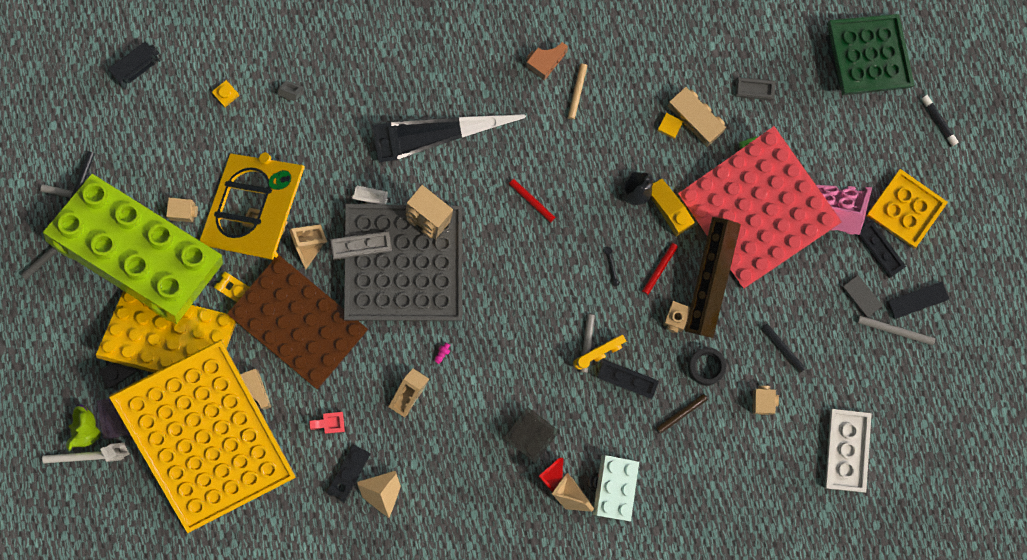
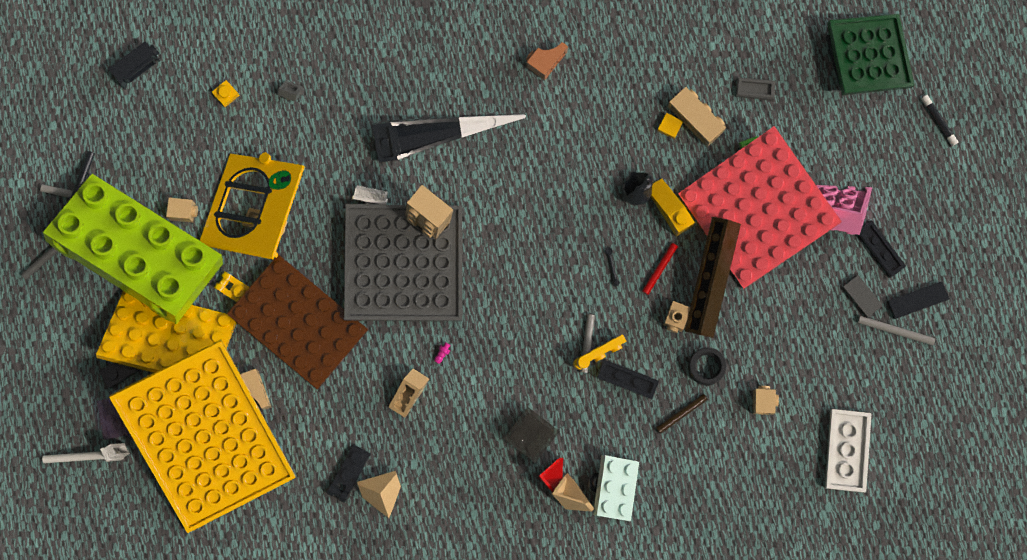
(82, 428): lime hair -> none
(308, 242): tan slope -> none
(332, 423): coral plate -> none
(361, 245): light grey tile -> none
(530, 199): red bar -> none
(577, 91): tan bar -> none
(783, 347): black bar -> none
(907, 208): yellow plate -> none

